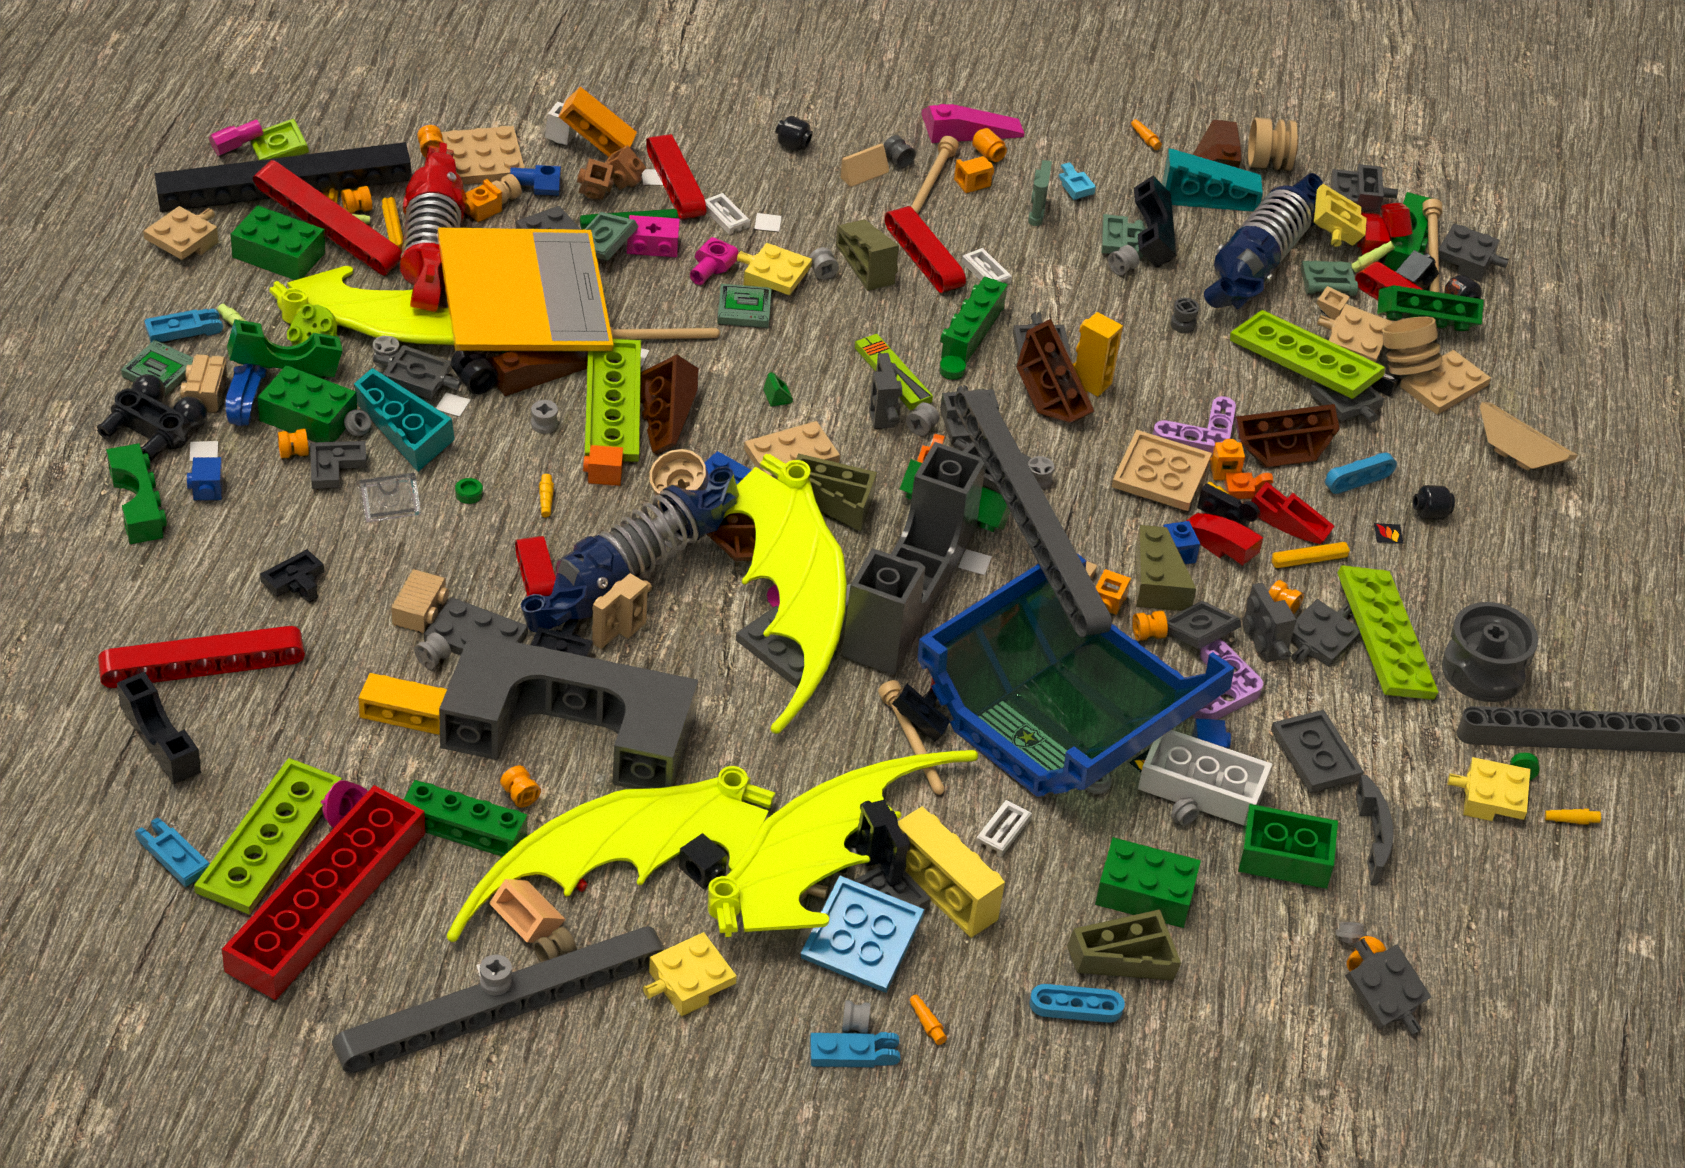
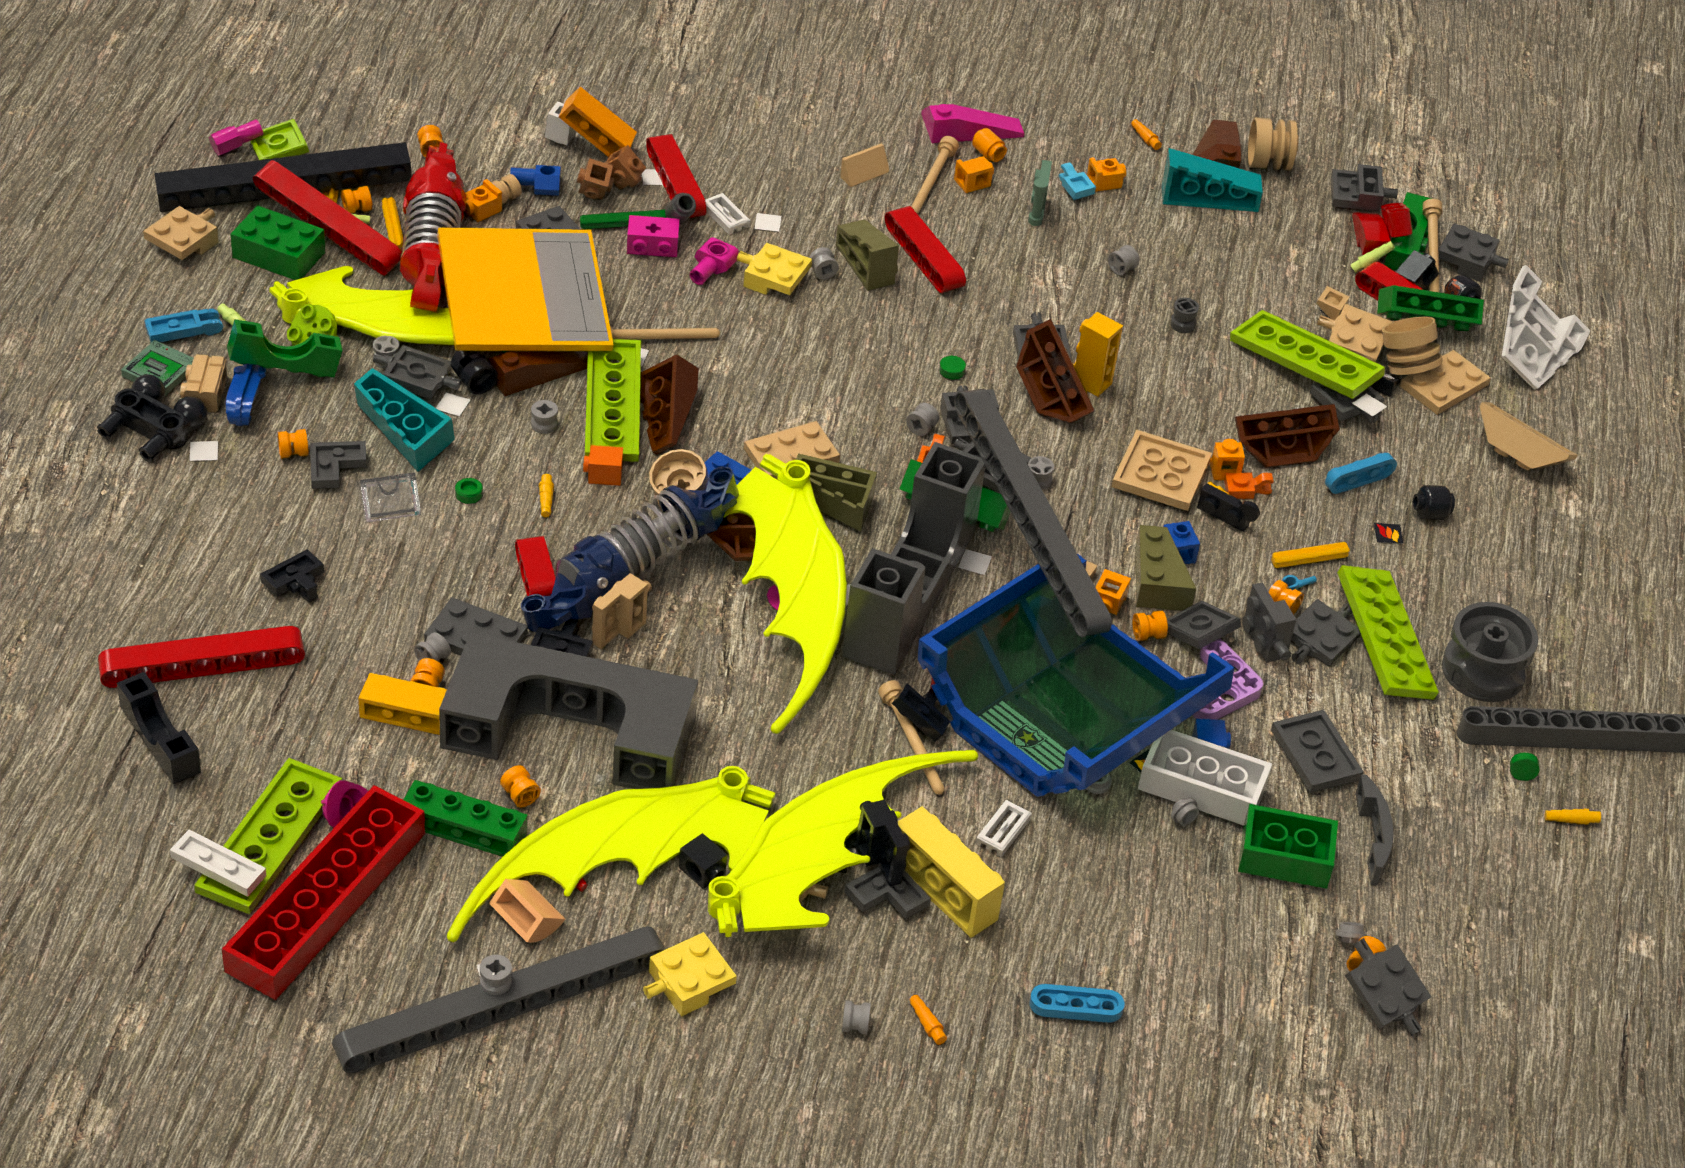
(141, 515): green arch -> none
(173, 852): dark azure hinge -> none
(206, 478): blue brick -> none
(218, 863): none -> white plate
(306, 402): green brick -> none
(357, 422): light grey plate -> none
(419, 601): tan brick -> none
(429, 672): none -> light orange wheel
(484, 153): tan plate -> none
(557, 944): dark tan wheel -> none
(610, 233): sand green tile -> none
(681, 207): none -> dark grey brick
(744, 305): sand green tile -> none
(775, 651): dark grey plate -> none
(777, 391): green slope -> none
(794, 133): black head -> none
(853, 1049): dark azure hinge -> none
(864, 934): plate -> none
(885, 390): dark grey plate -> none
(899, 151): dark grey wheel -> none
(912, 389): lime tile -> none
(974, 319): green brick -> none
(982, 269): white tile -> none
(1106, 174): none -> light orange brick
(1115, 233): sand green plate -> none
(1126, 948): olive wedge -> none
(1147, 880): green brick -> none
(1155, 204): black arch -> none
(1210, 435): lavender beam -> none
(1226, 537): red slope -> none
(1262, 243): dark blue piece -> none
(1291, 515): red slope -> none
(1294, 583): none -> dark azure hand
(1337, 275): sand green plate -> none
(1339, 216): light yellow plate -> none
(1369, 404): none -> white sticker
(1493, 789): light yellow plate -> none
(1535, 336): none -> white wedge

